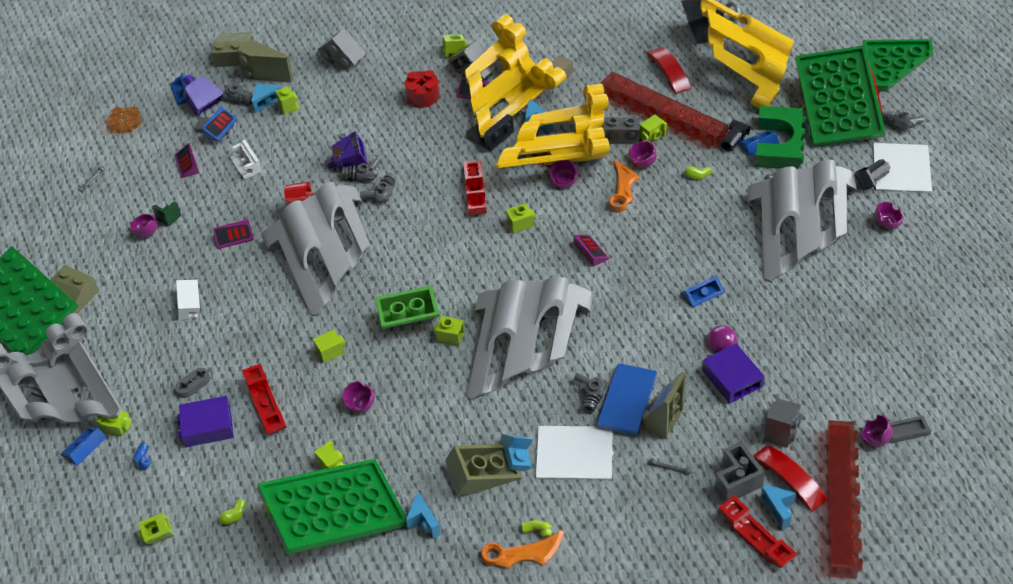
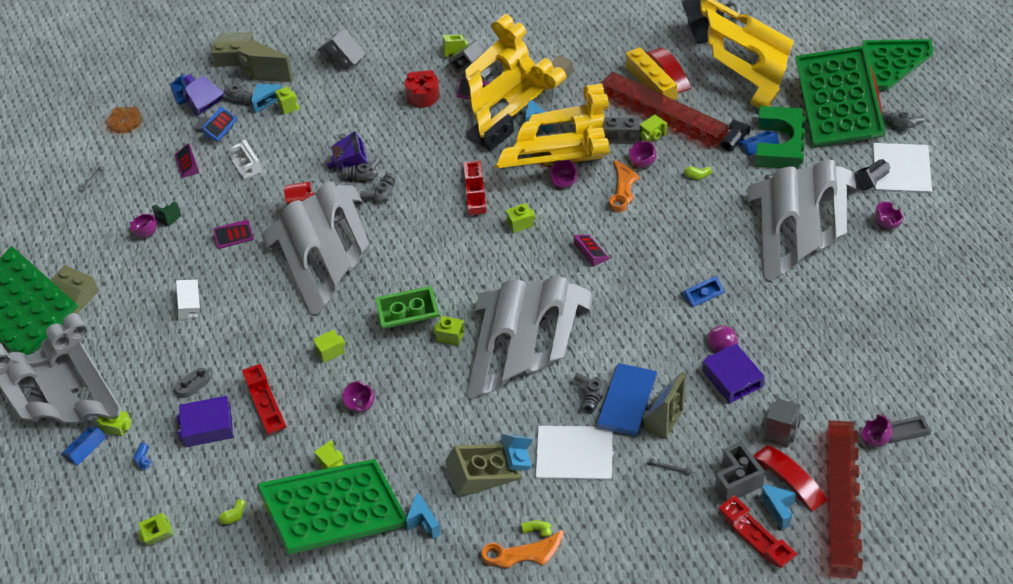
(649, 73): none -> yellow brick

